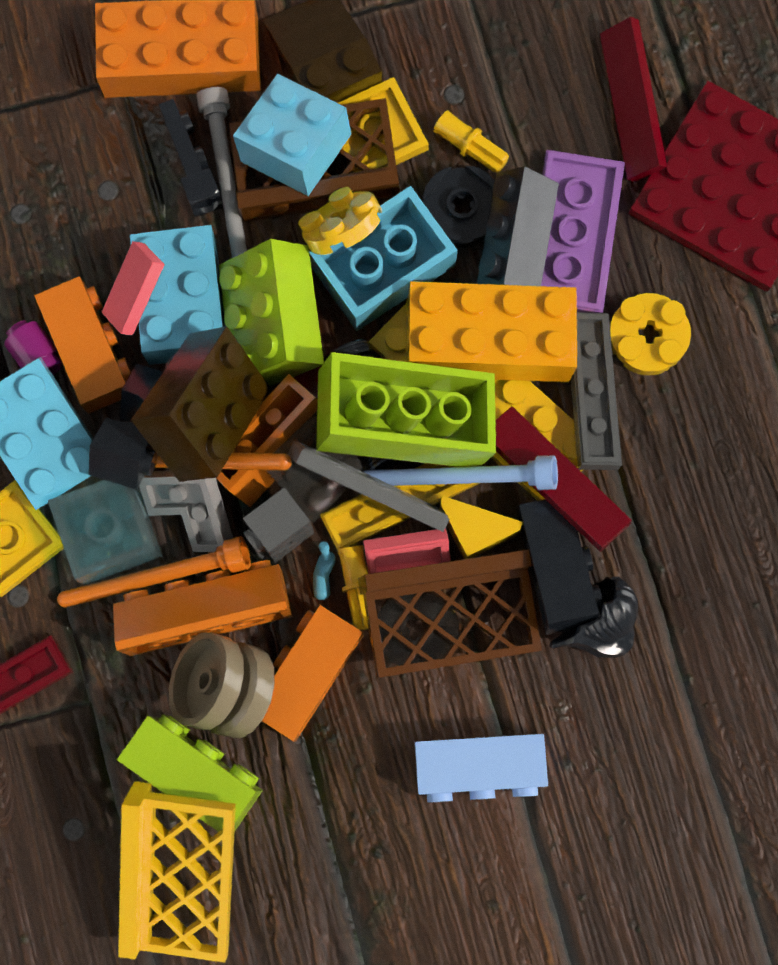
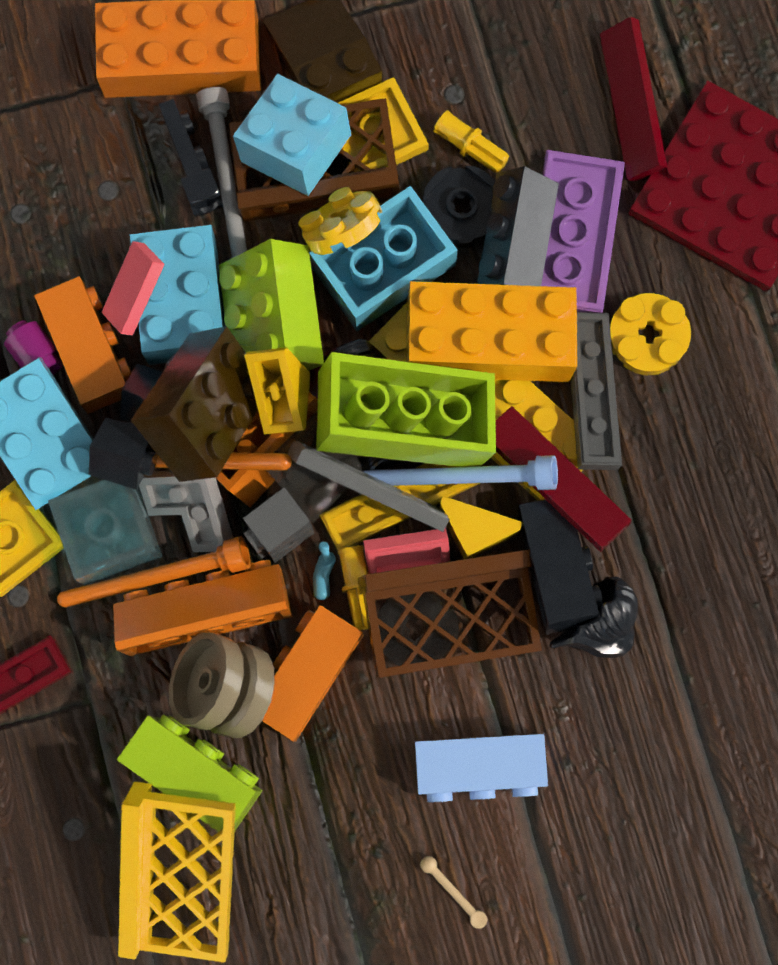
(279, 389): none -> yellow slope
(477, 917): none -> tan hinge

